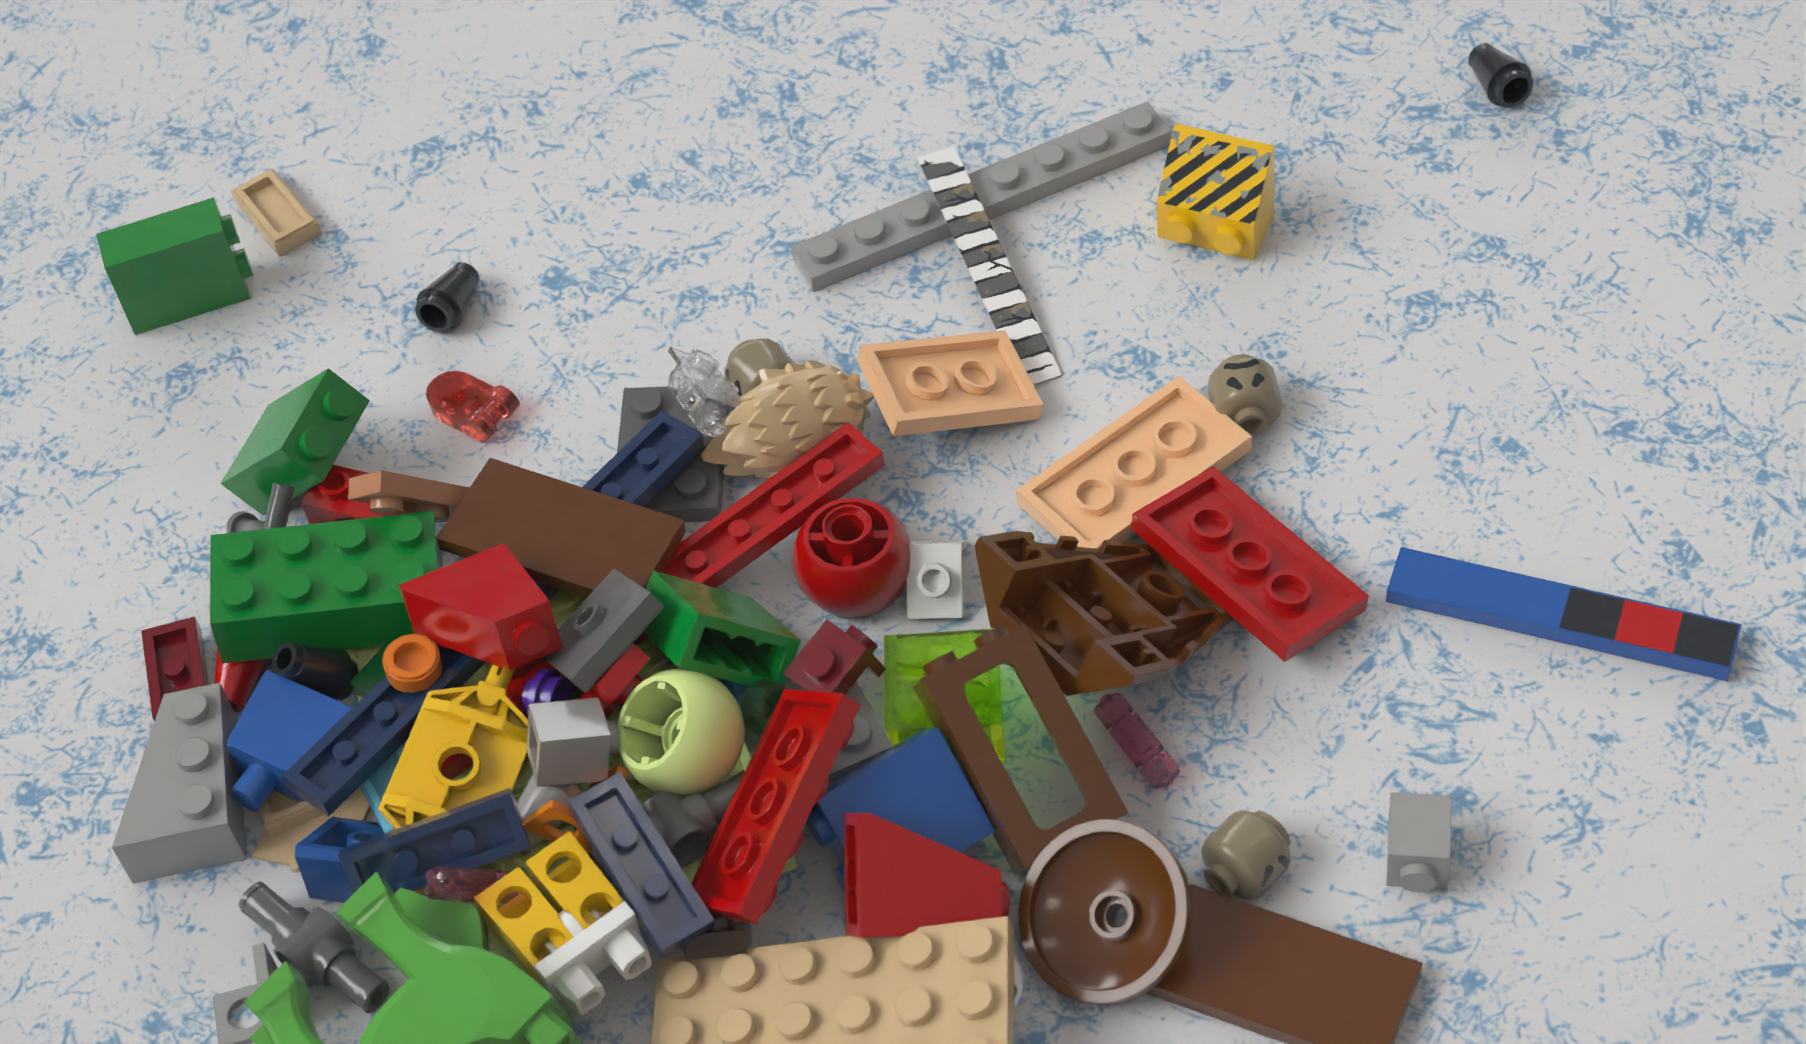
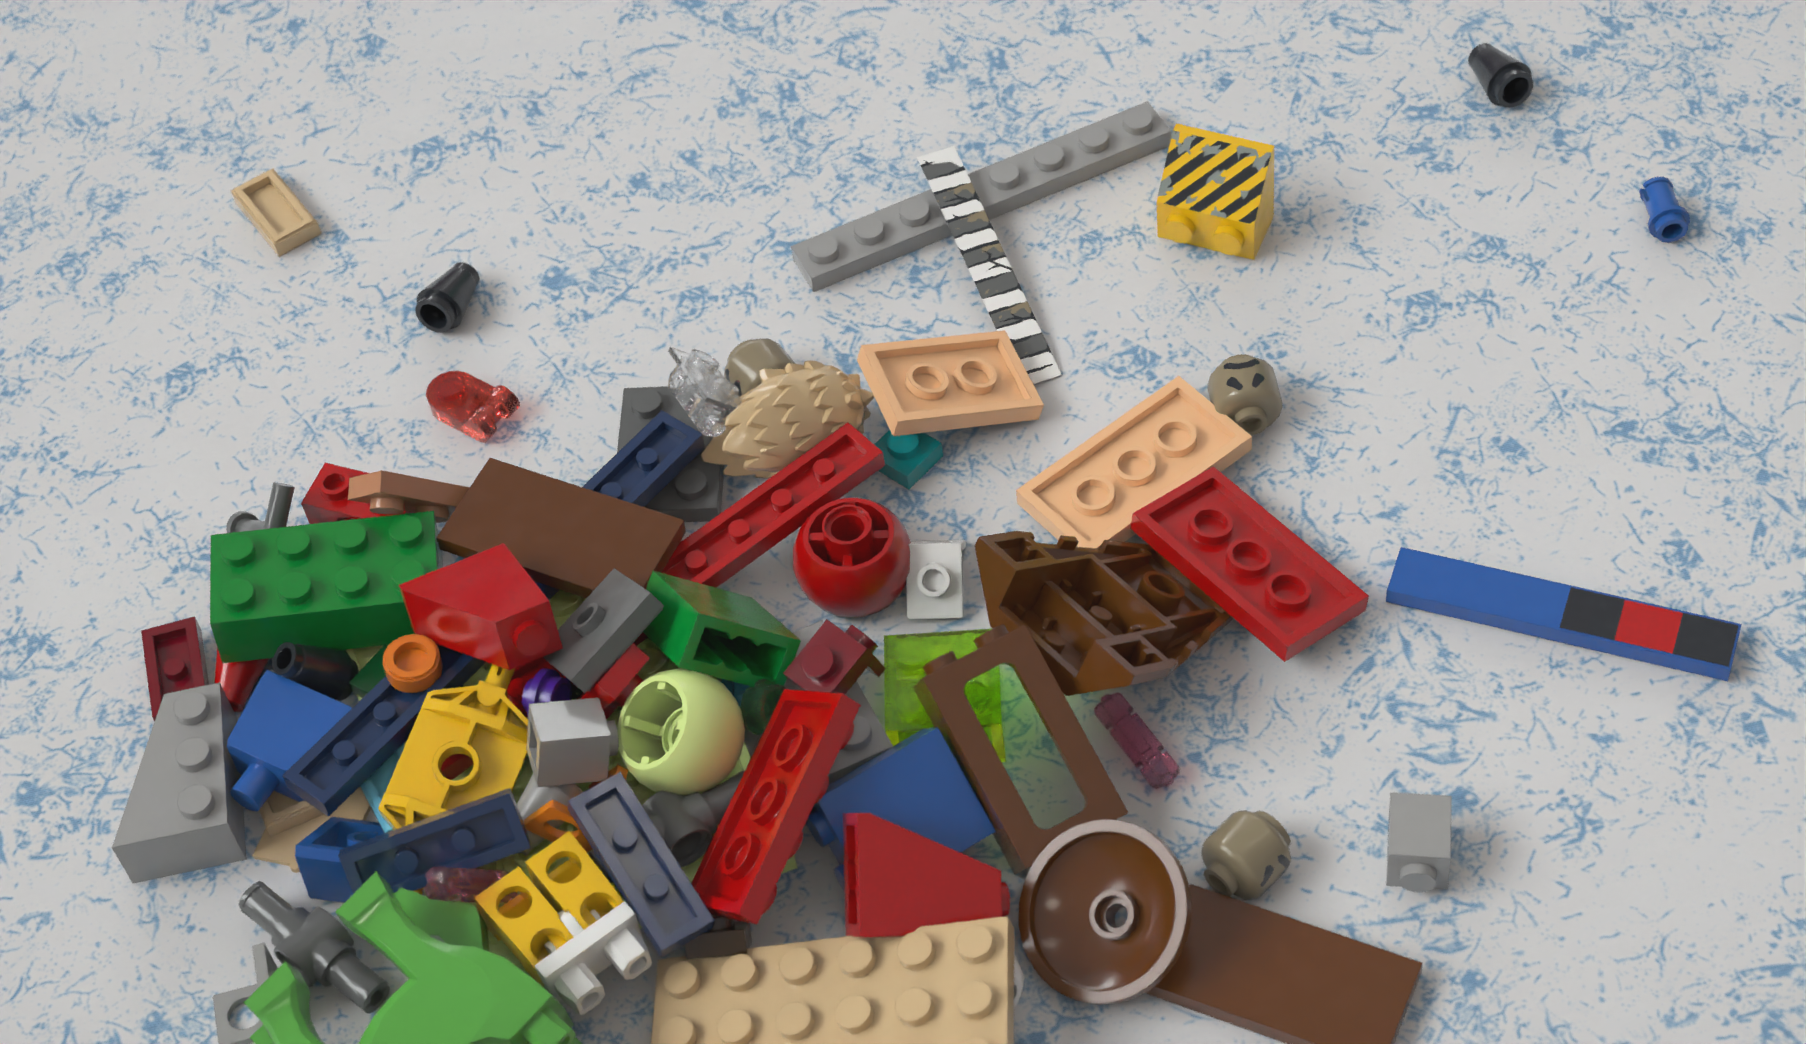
(175, 265): green brick -> none
(296, 439): green brick -> none
(908, 456): none -> teal plate
(1667, 218): none -> blue pin

